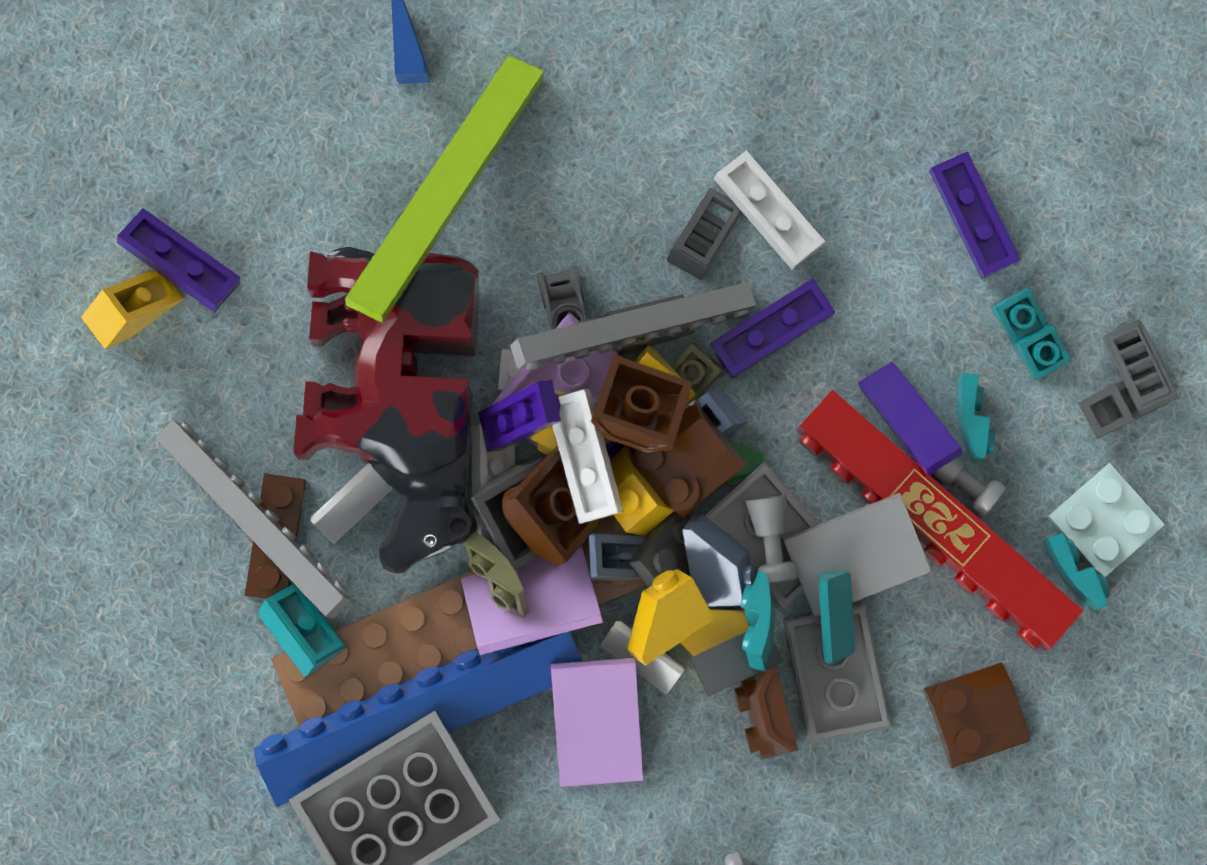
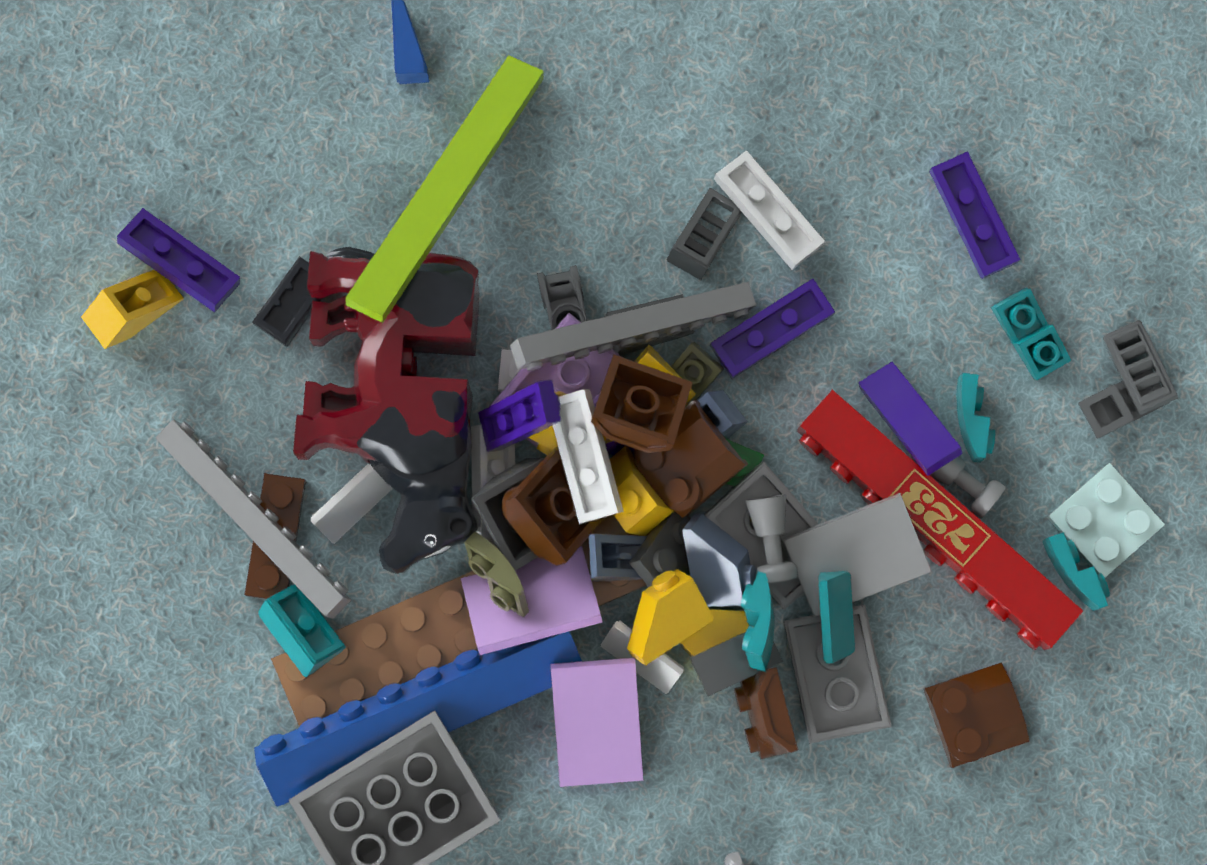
(287, 306): none -> black plate

